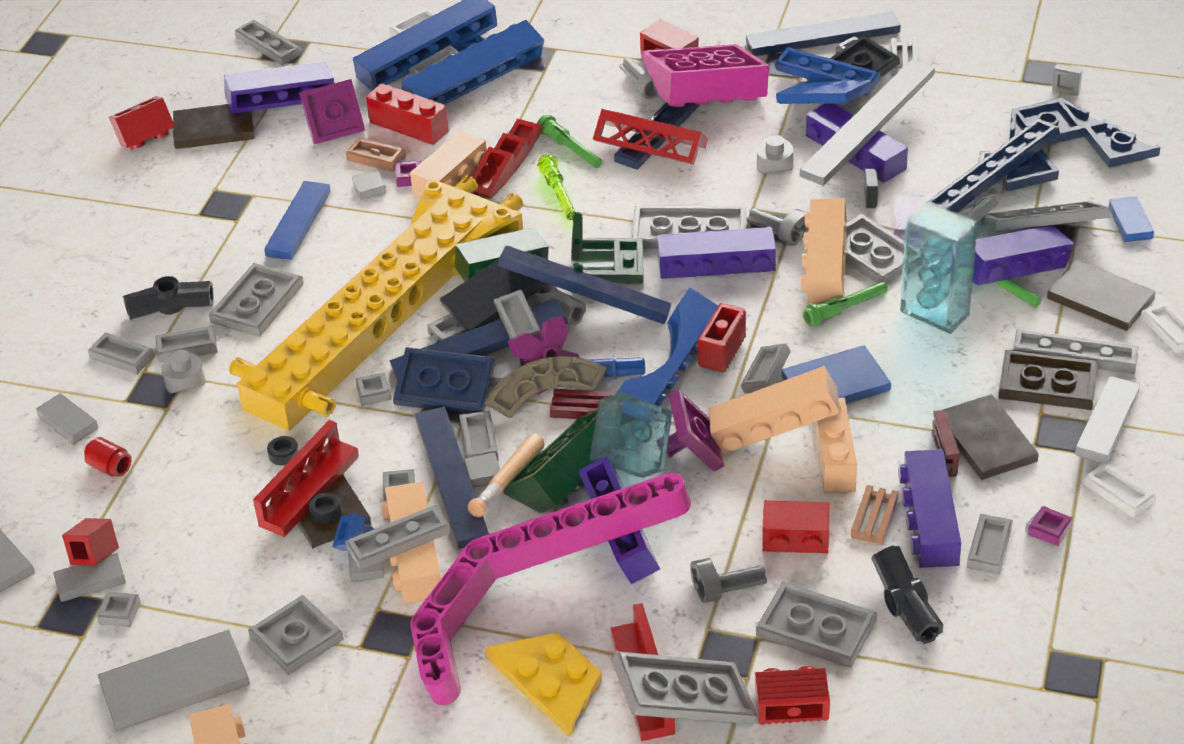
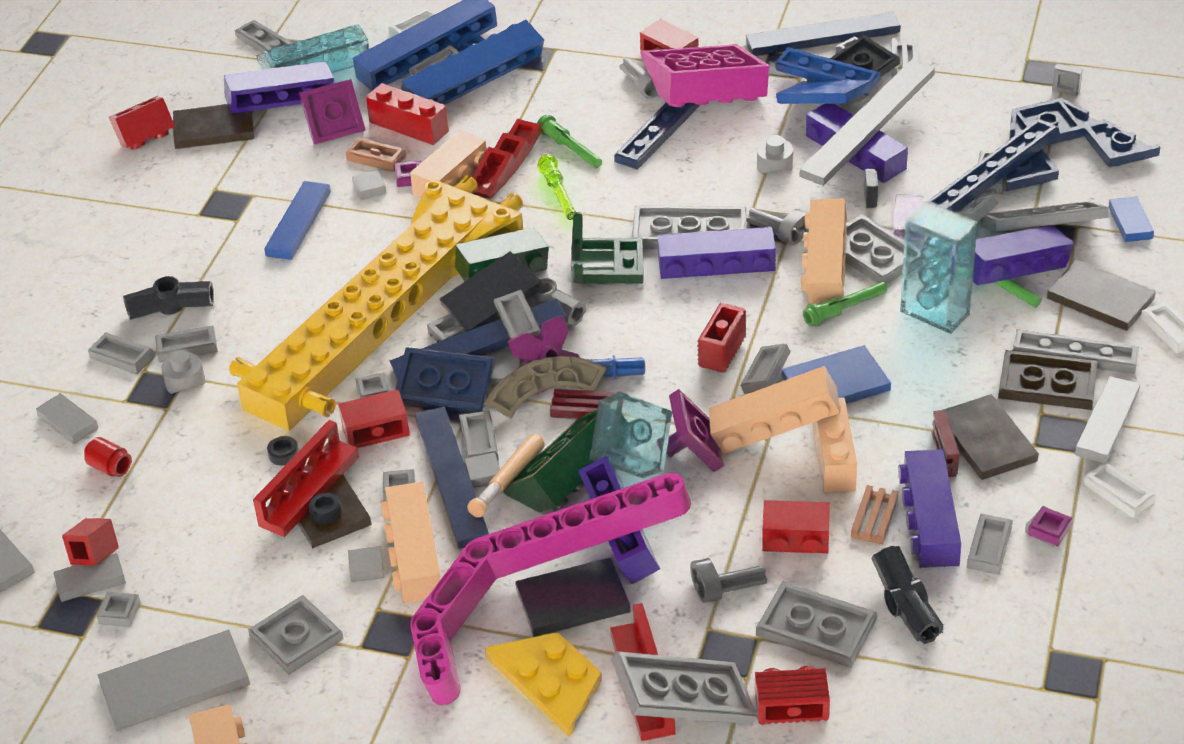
(256, 299): light grey tile -> none
(333, 47): none -> clear light blue slope
(349, 527): blue tile -> none
(374, 419): none -> red brick
(397, 537): light grey tile -> none
(572, 597): none -> black tile
(584, 284): dark blue tile -> none
(649, 130): red fence -> none
(684, 328): blue arch -> none

